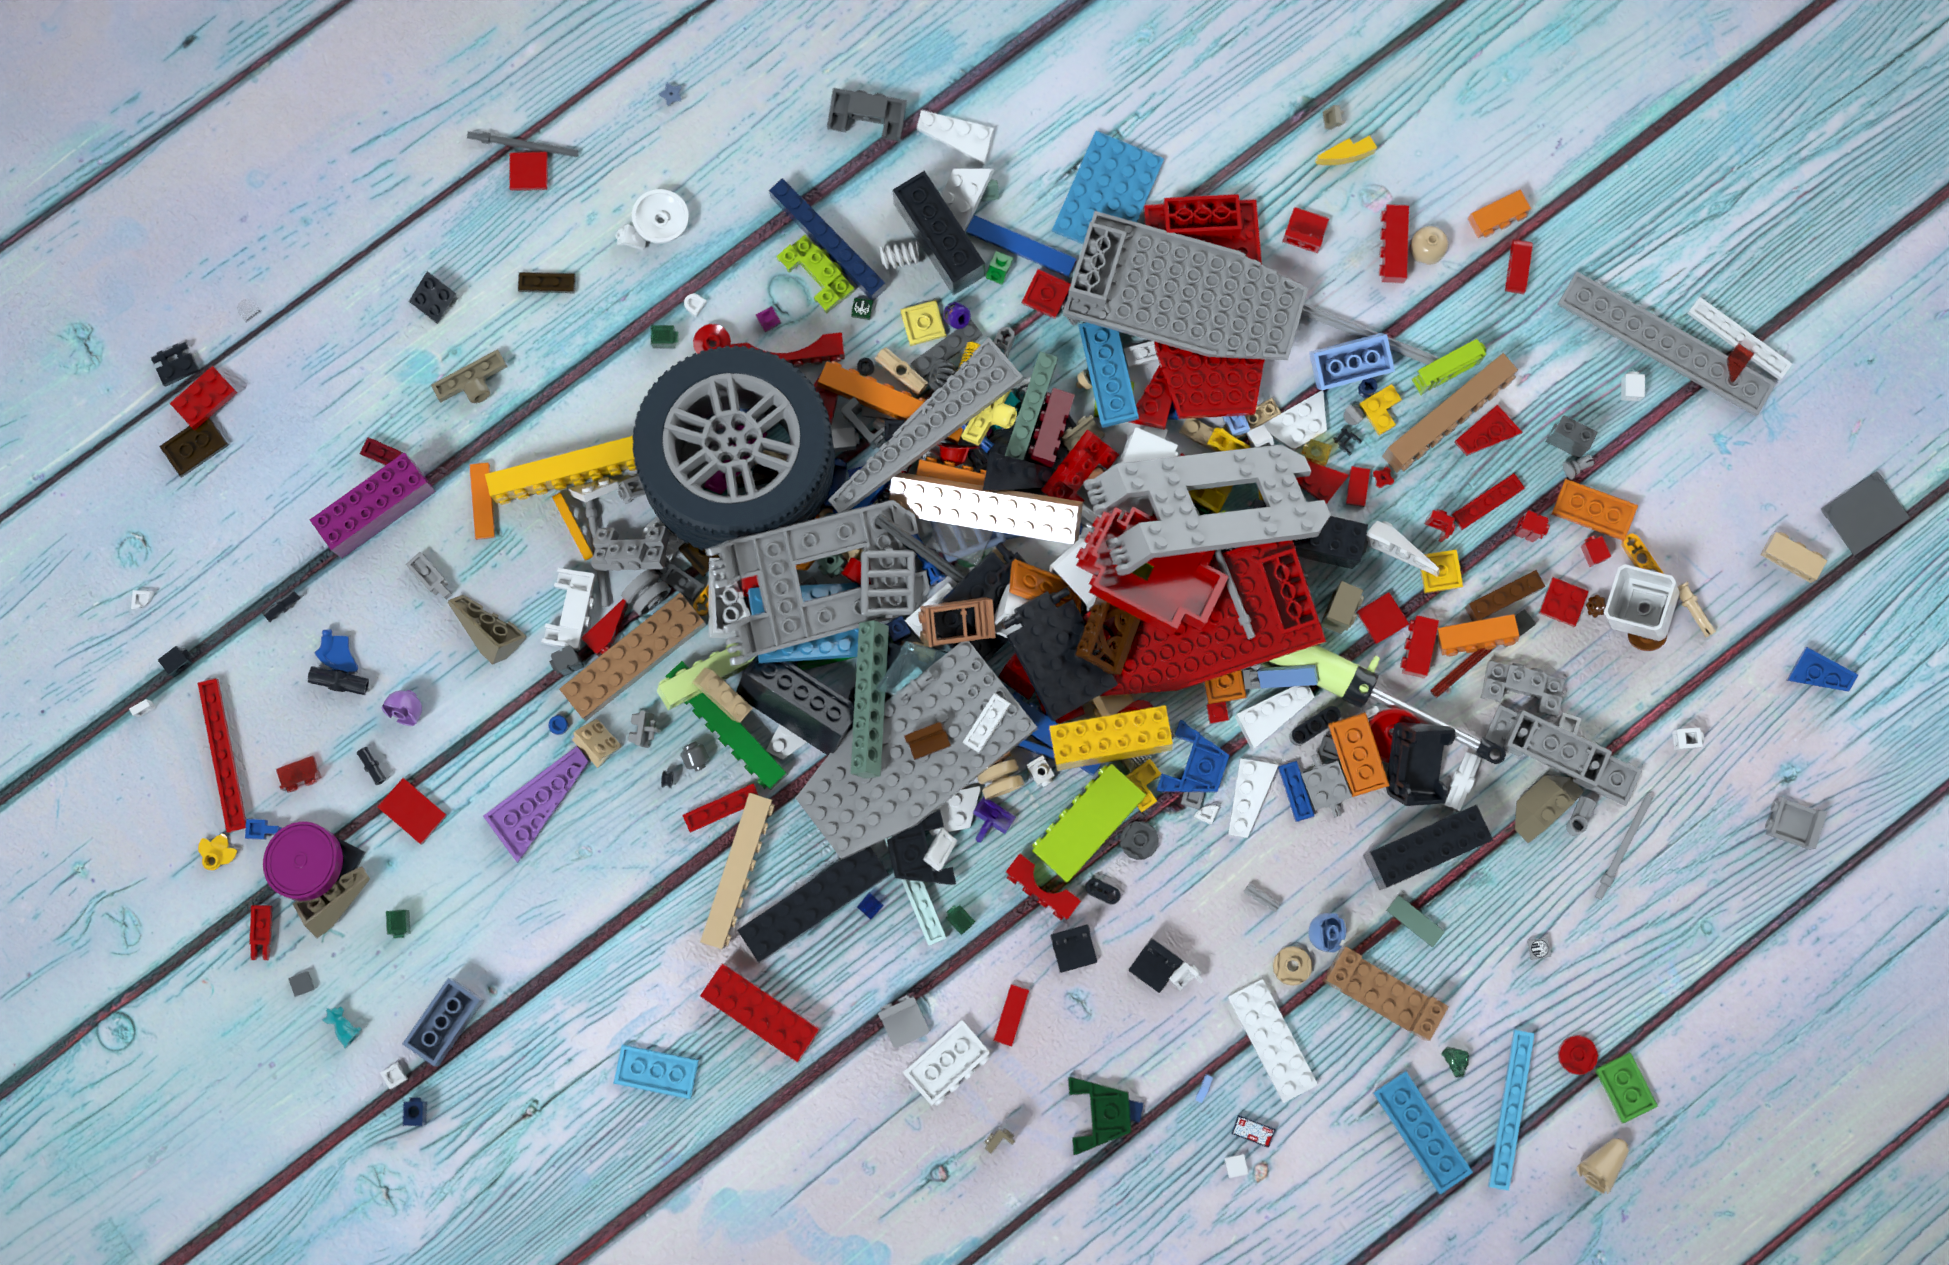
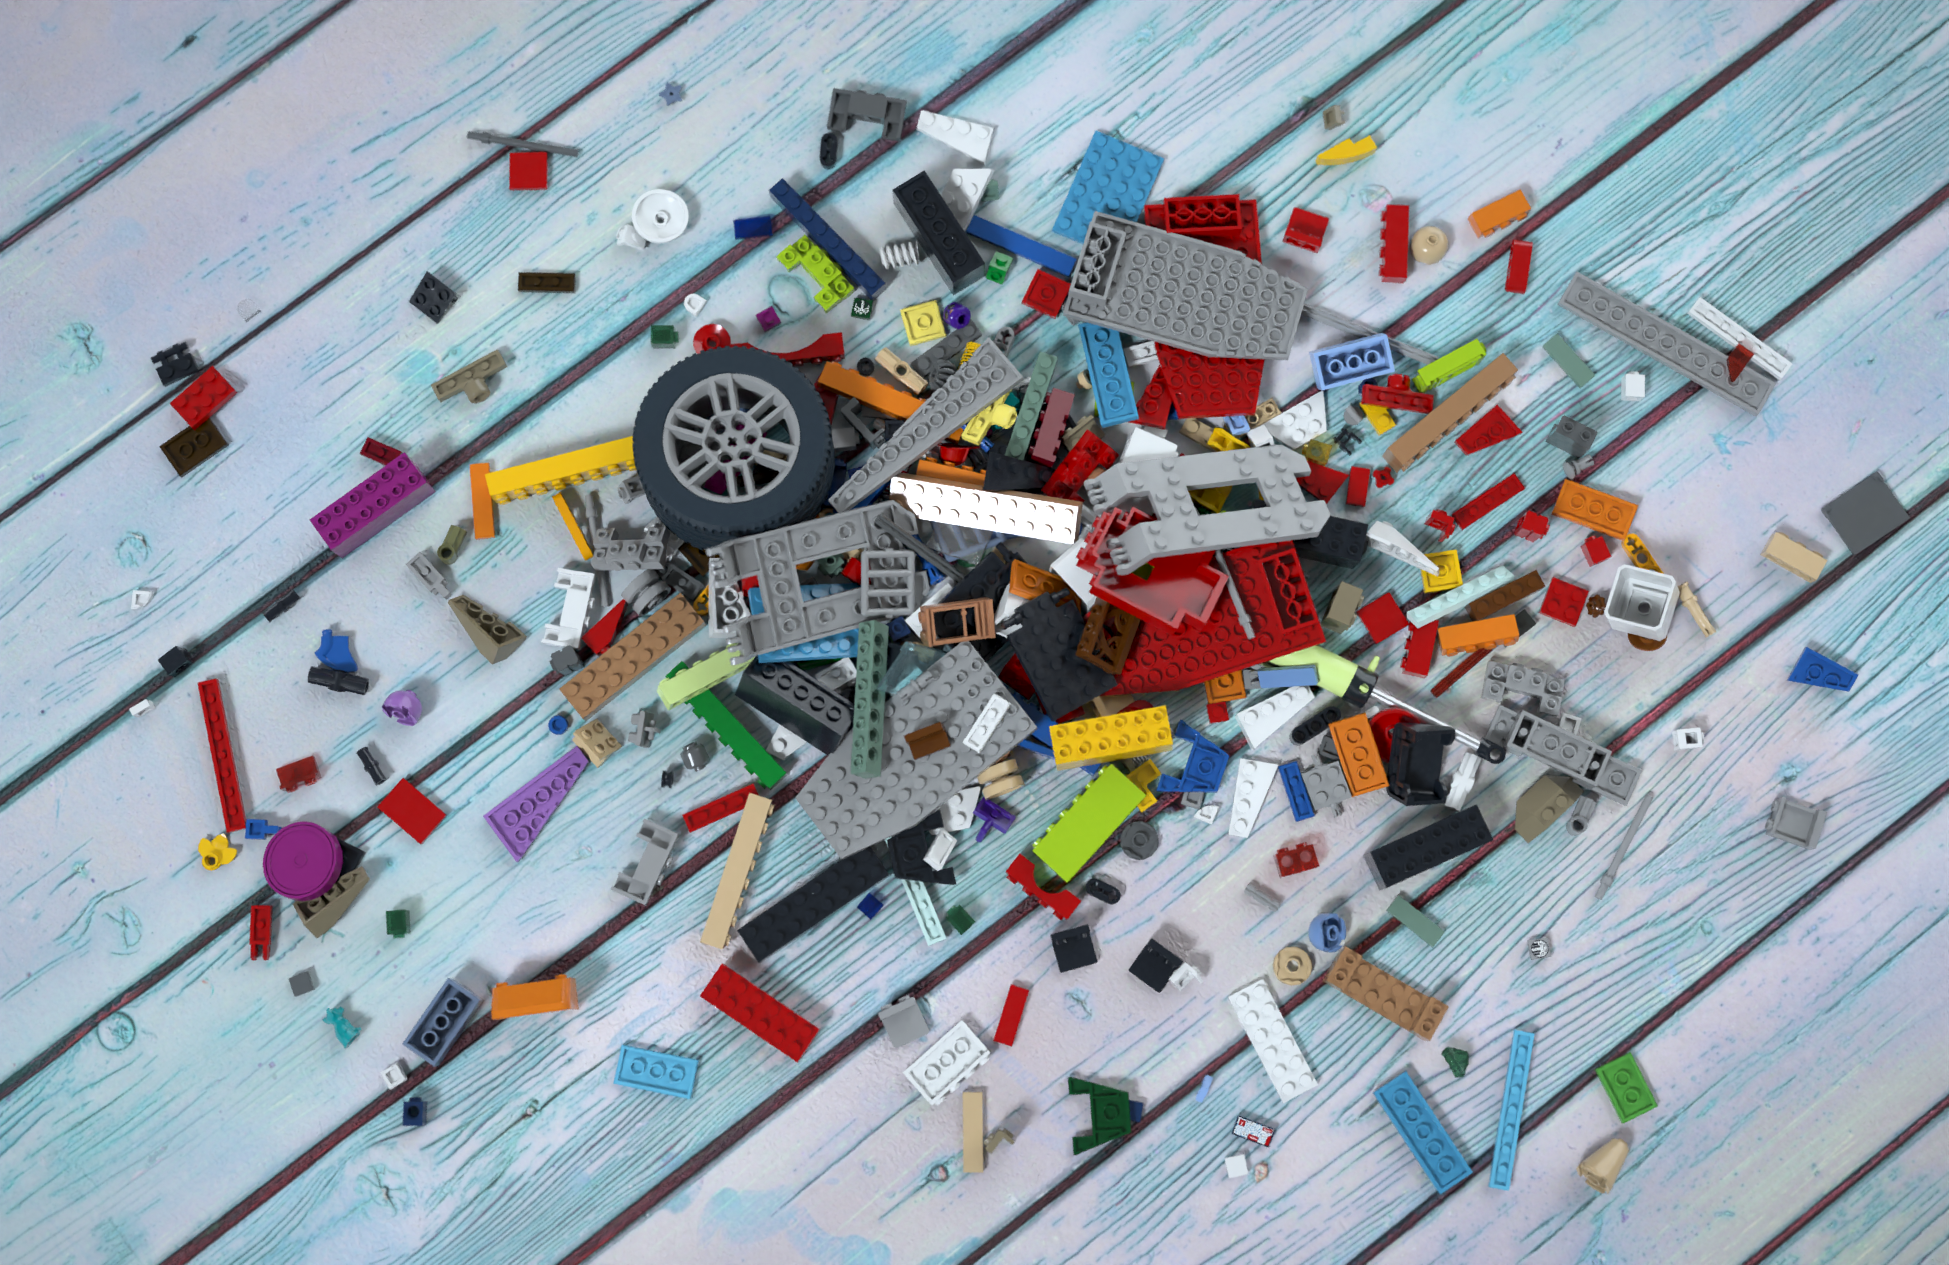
(452, 543): none -> olive piece
(534, 997): none -> orange windscreen
(594, 489): white wing -> none
(652, 864): none -> light grey bracket
(722, 695): tan brick -> none
(753, 227): none -> clear blue tile
(832, 151): none -> black beam
(838, 676): none -> white bracket
(972, 1132): none -> tan tile
(1034, 766): white brick -> none
(1297, 864): none -> clear red brick
(1397, 396): none -> red plate
(1460, 596): none -> light aqua plate
(1568, 361): none -> sand green tile
(1577, 1055): red tile -> none

